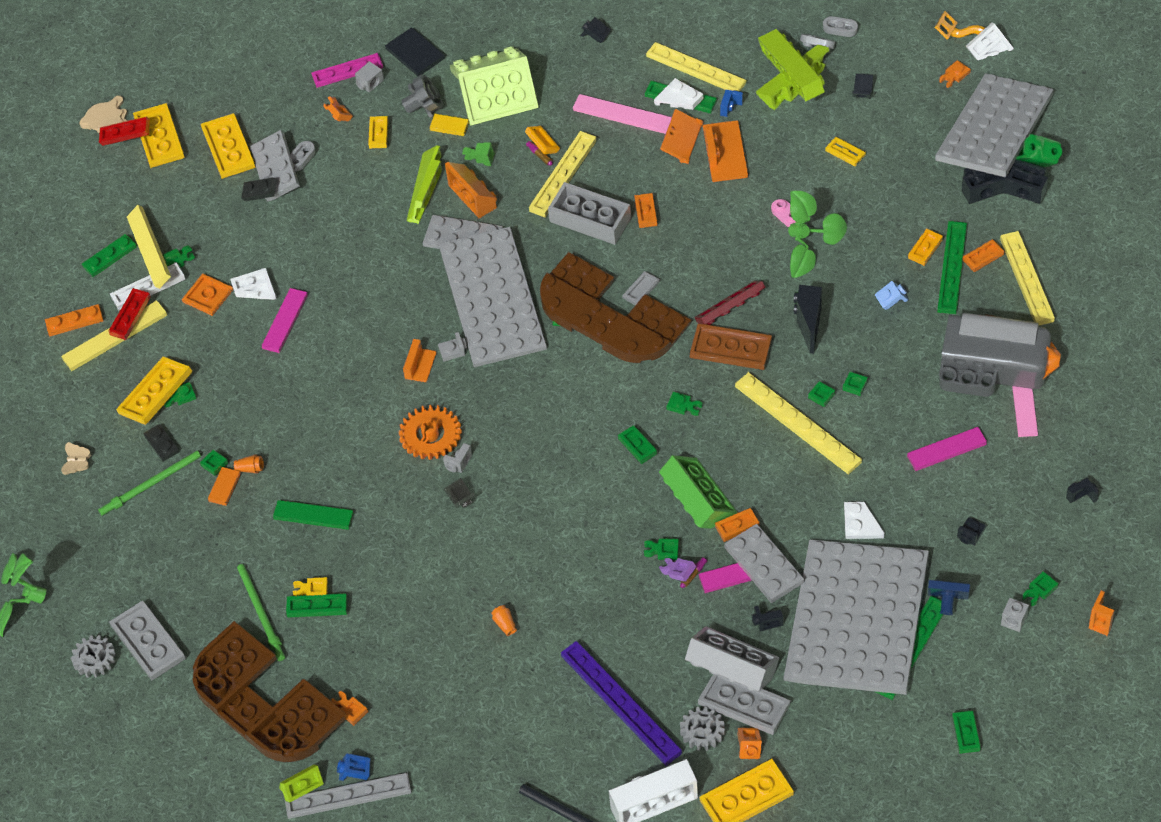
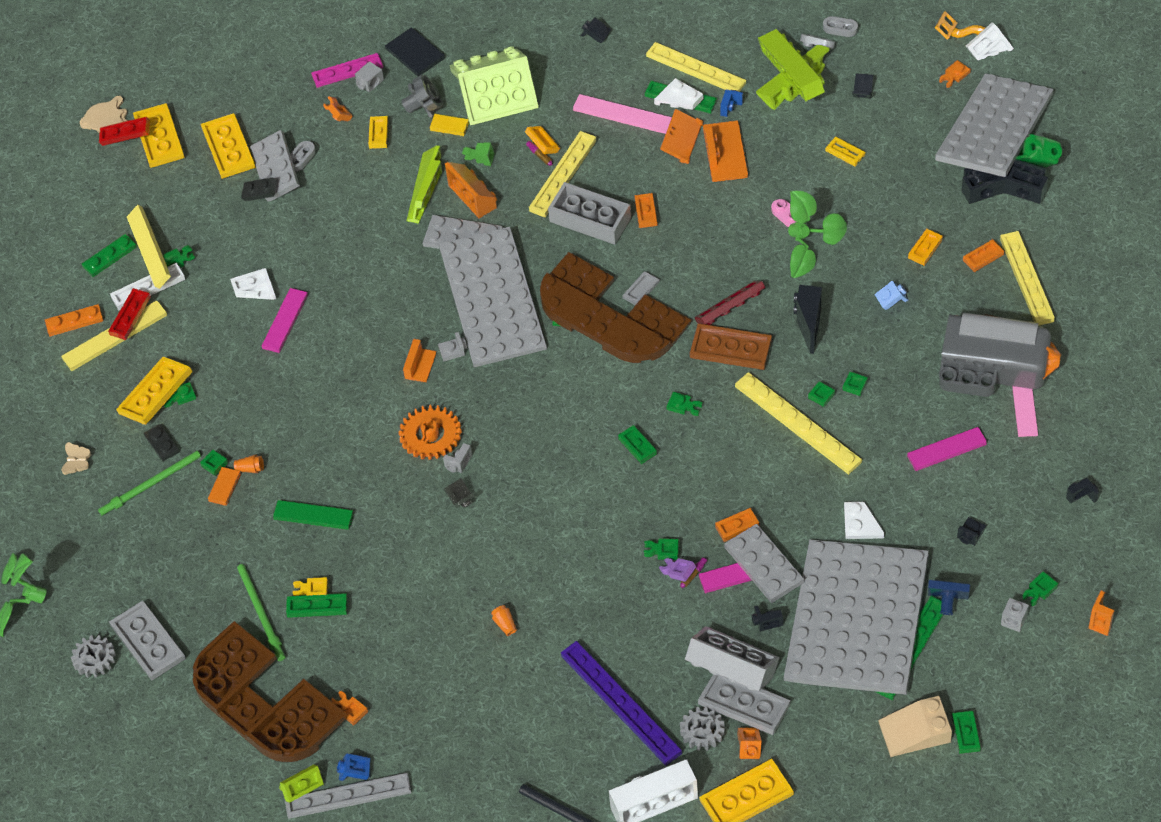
(207, 294): orange tile -> none
(696, 491): bright green slope -> none
(916, 727): none -> tan slope
(952, 267): green tile -> none

